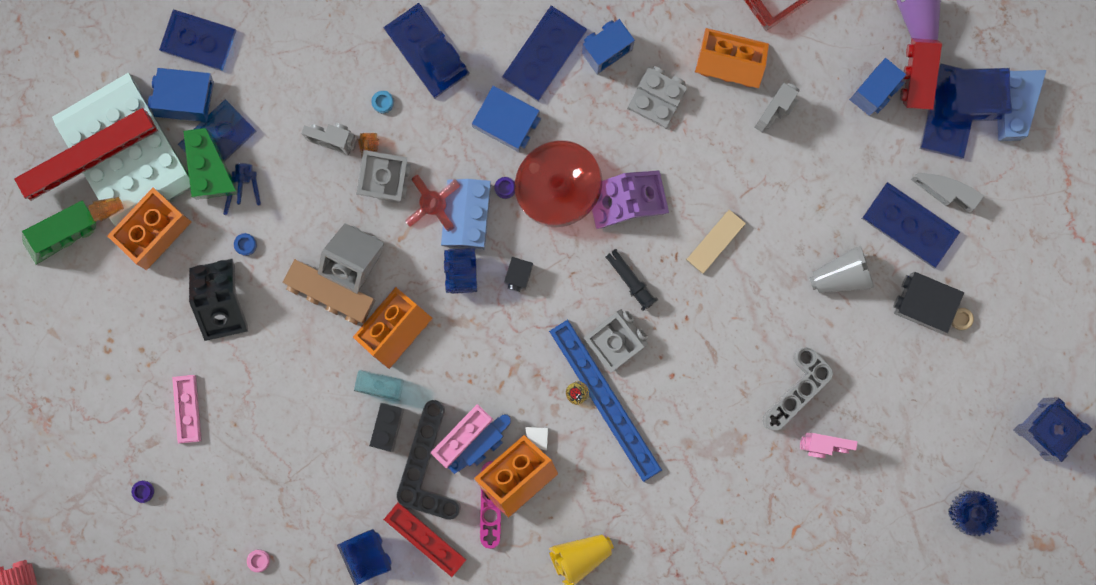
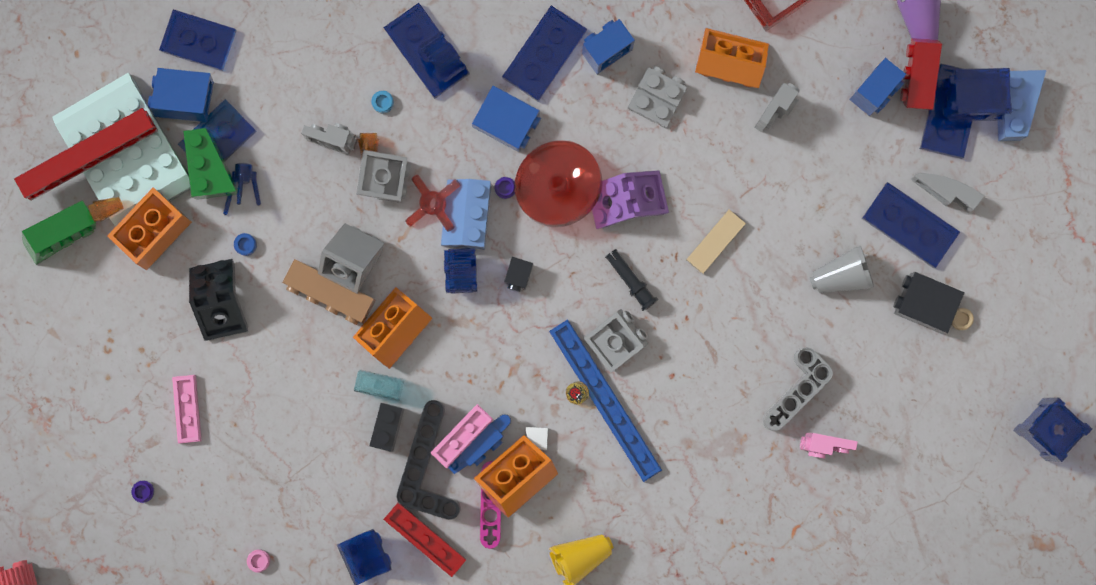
(986, 513): clear blue brick -> none

